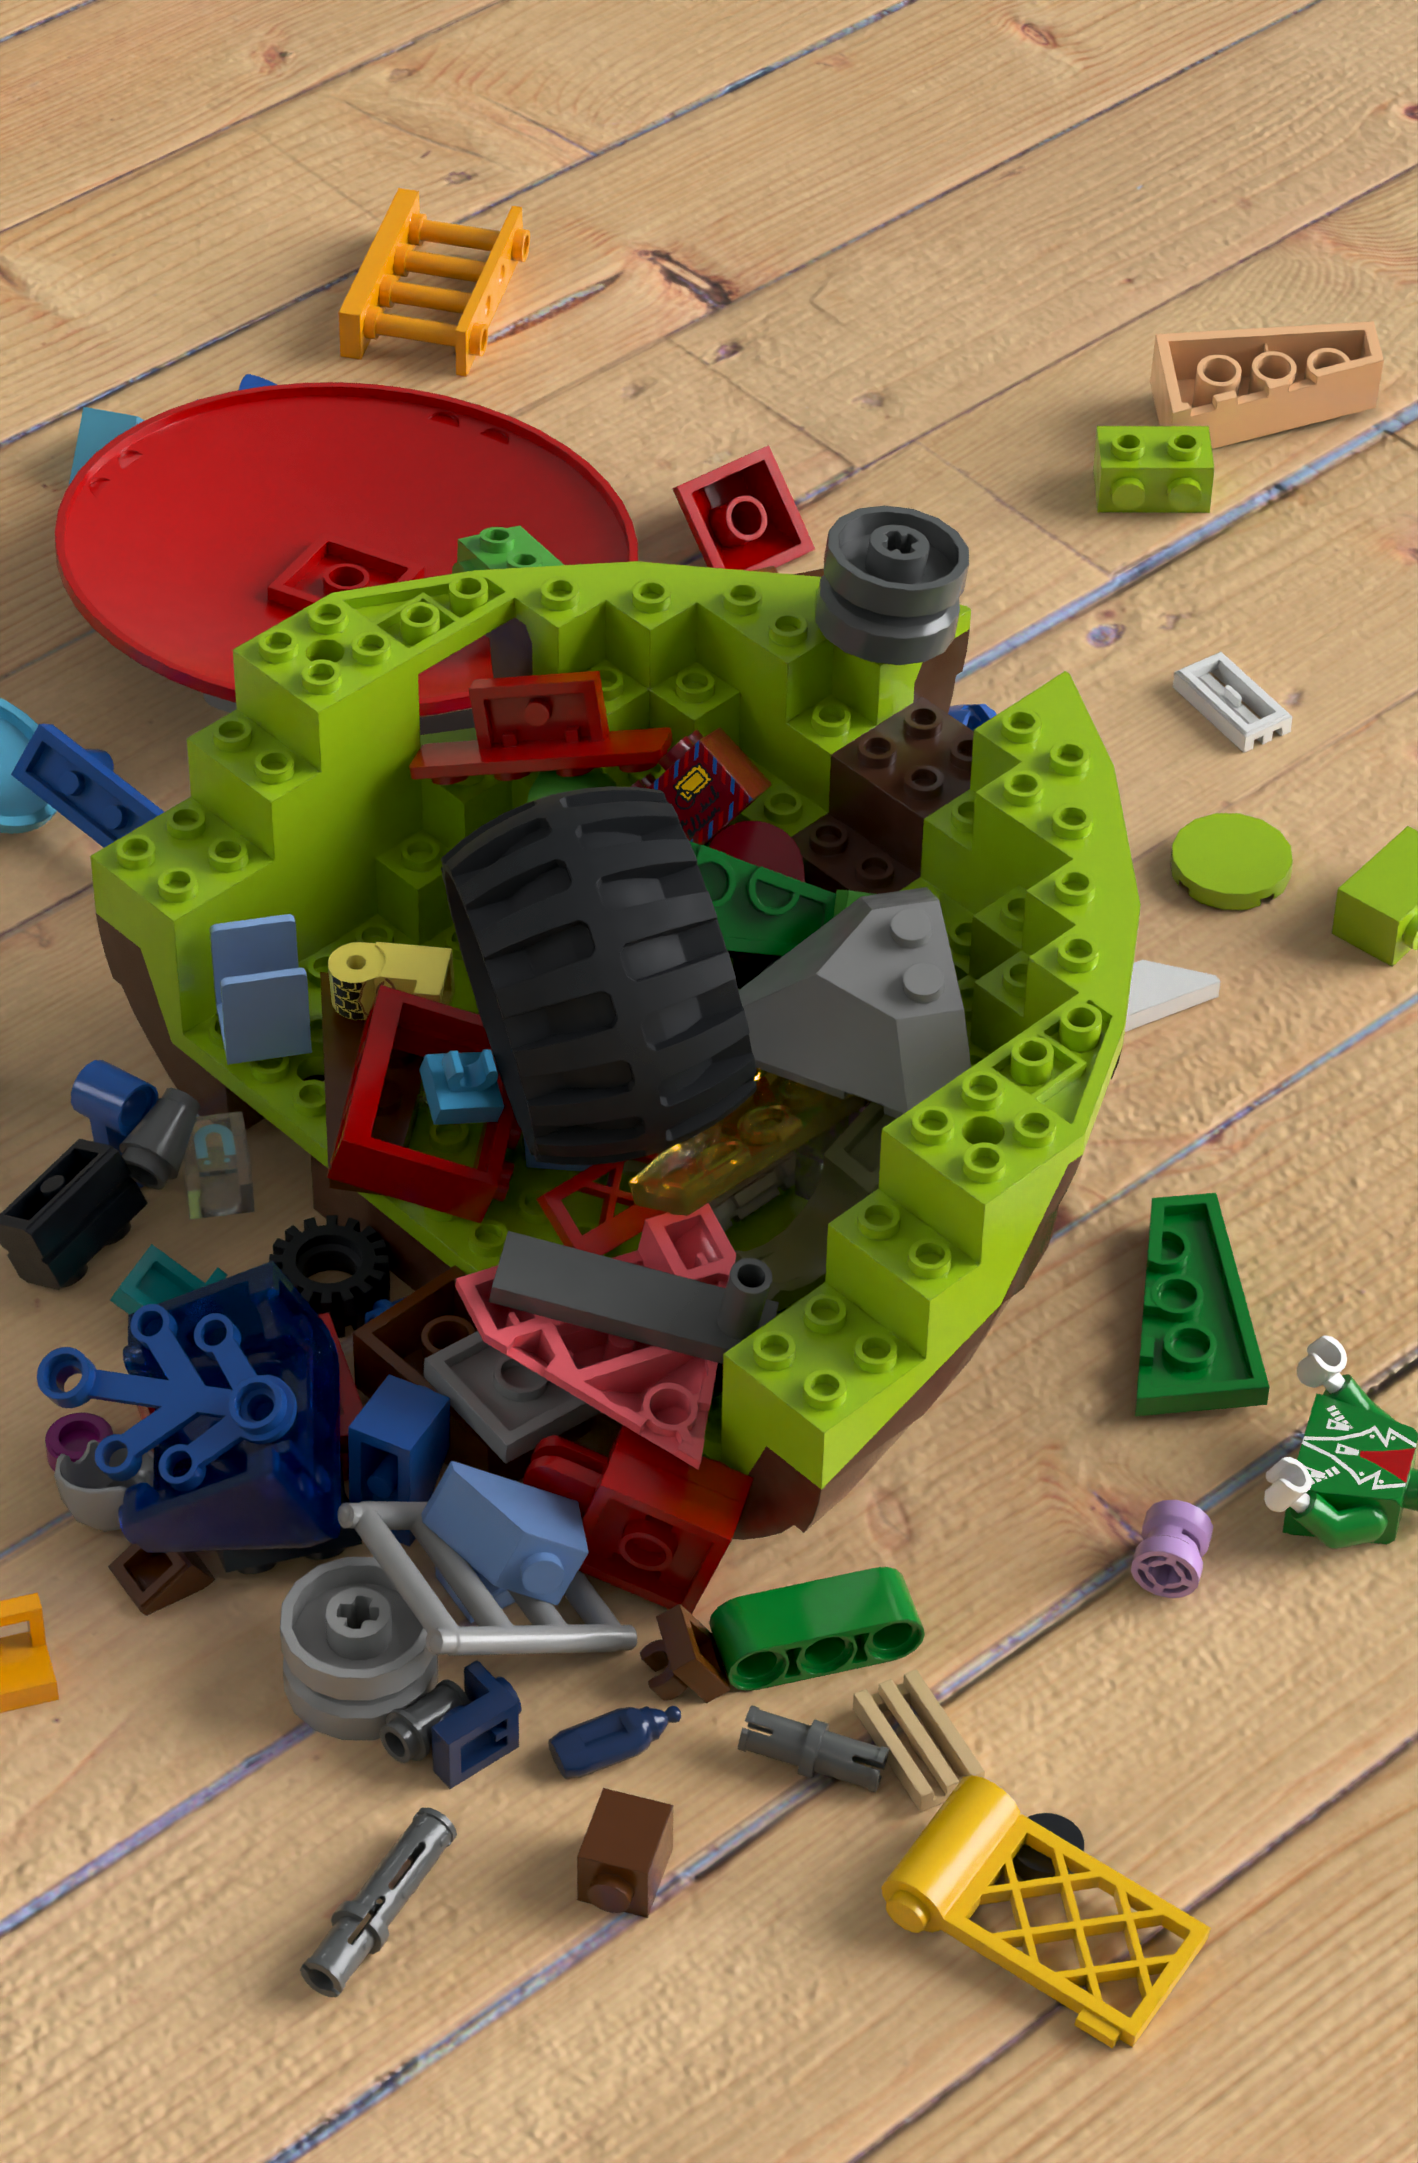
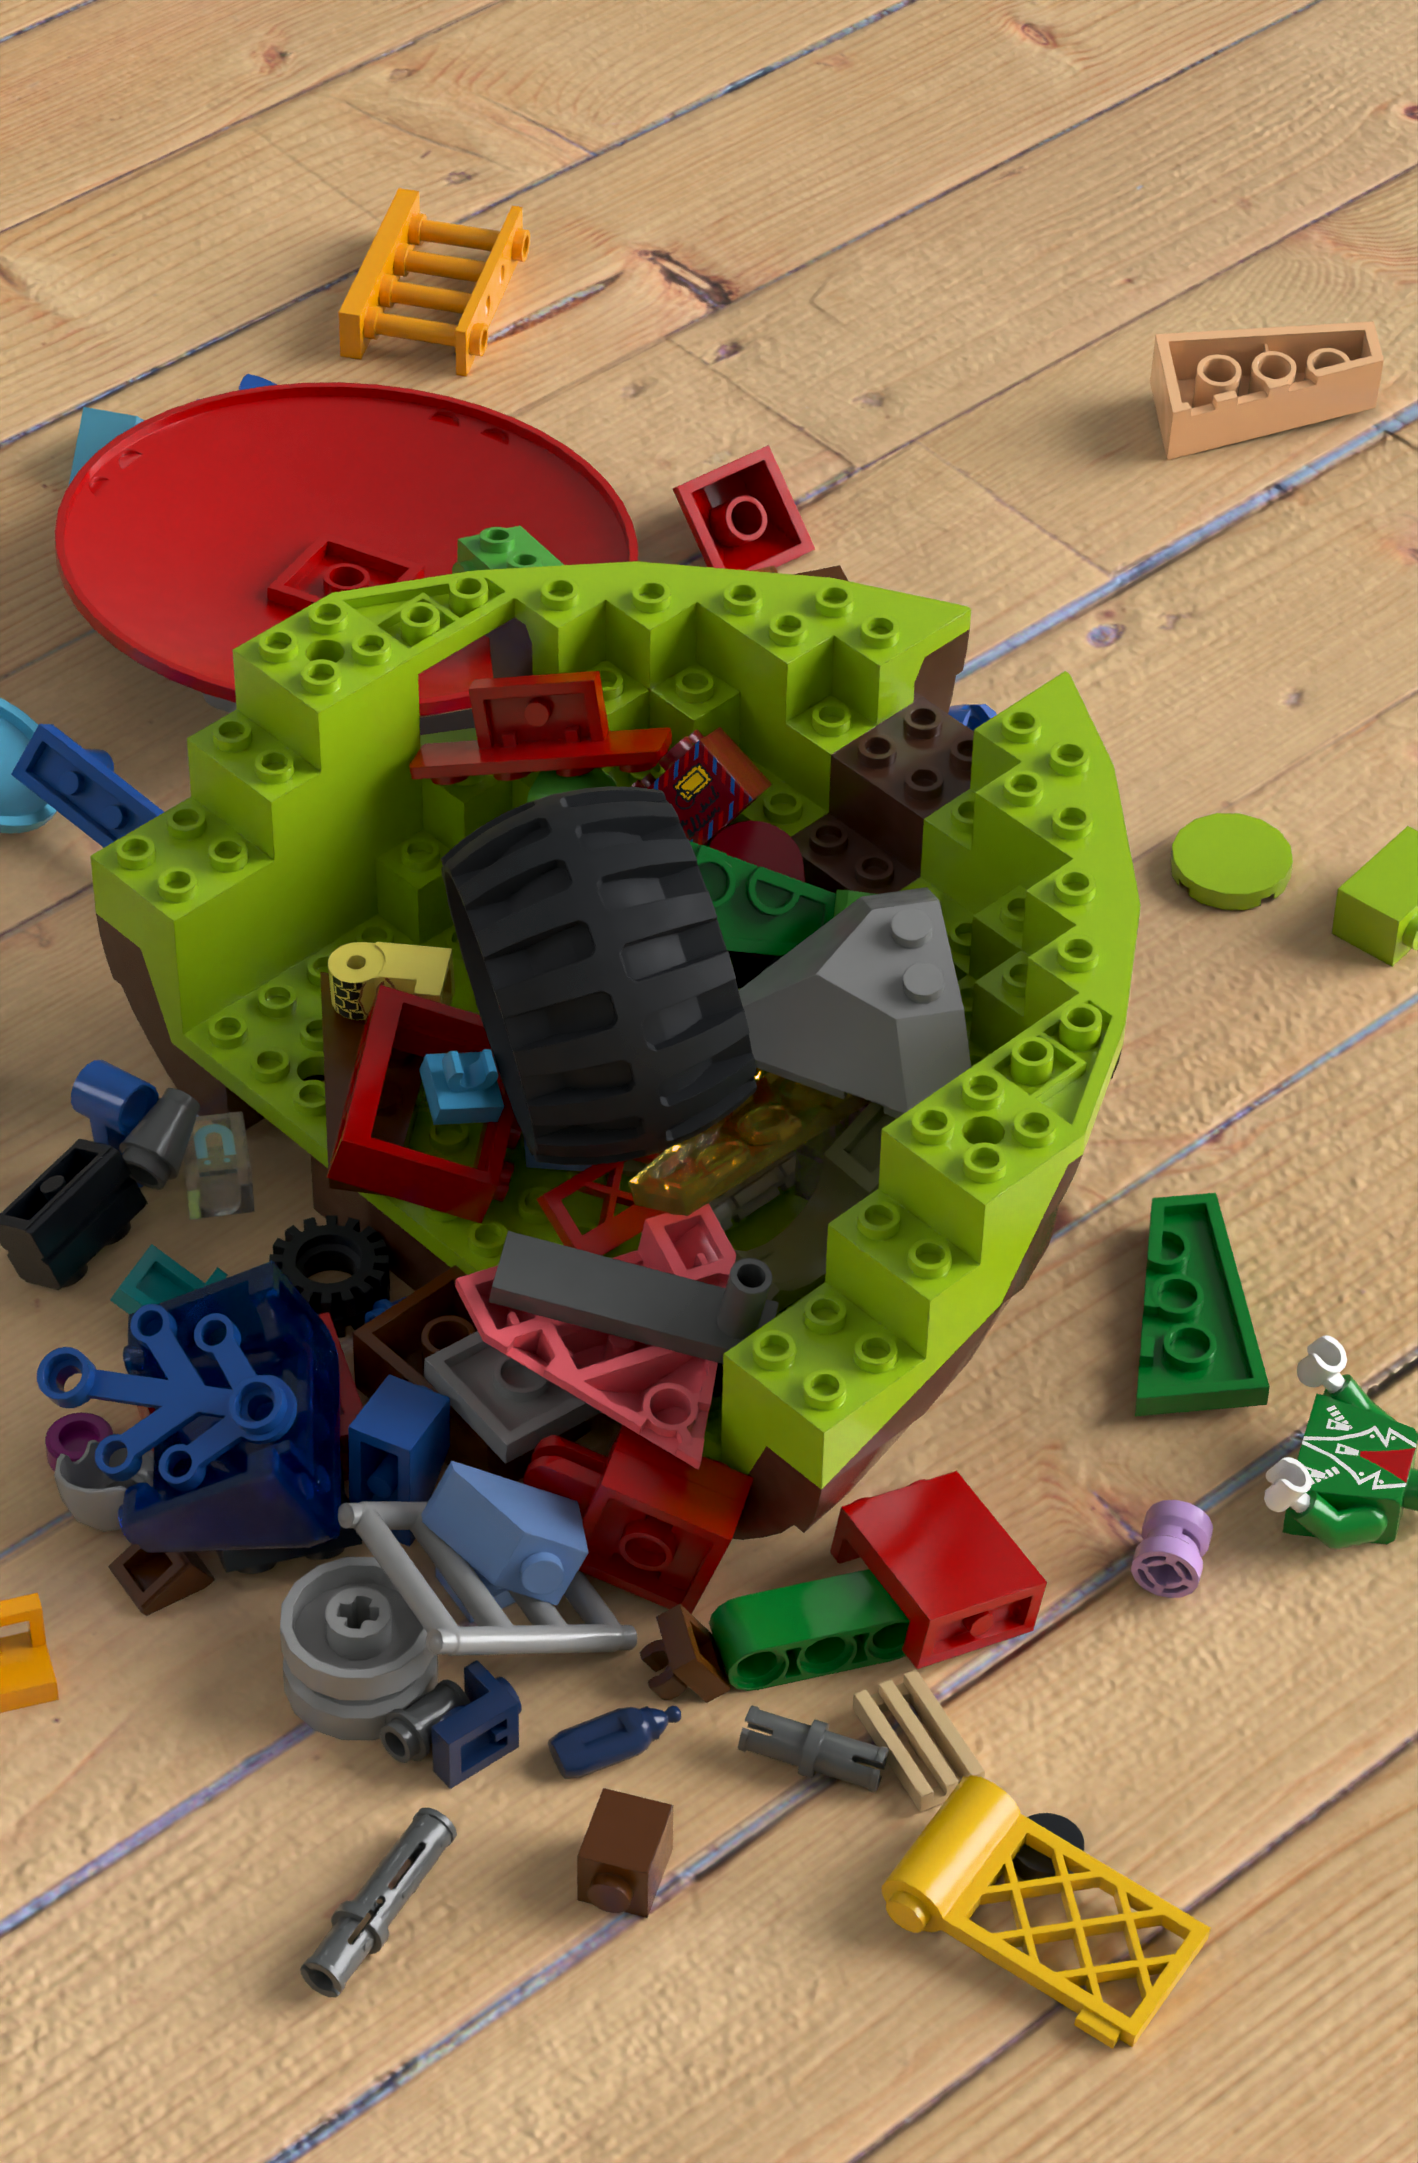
(260, 989): light blue piece -> none
(891, 585): dark grey wheel -> none
(942, 1566): none -> red panel
(1153, 469): lime brick -> none
(1165, 990): white tile -> none
(1224, 706): white tile -> none

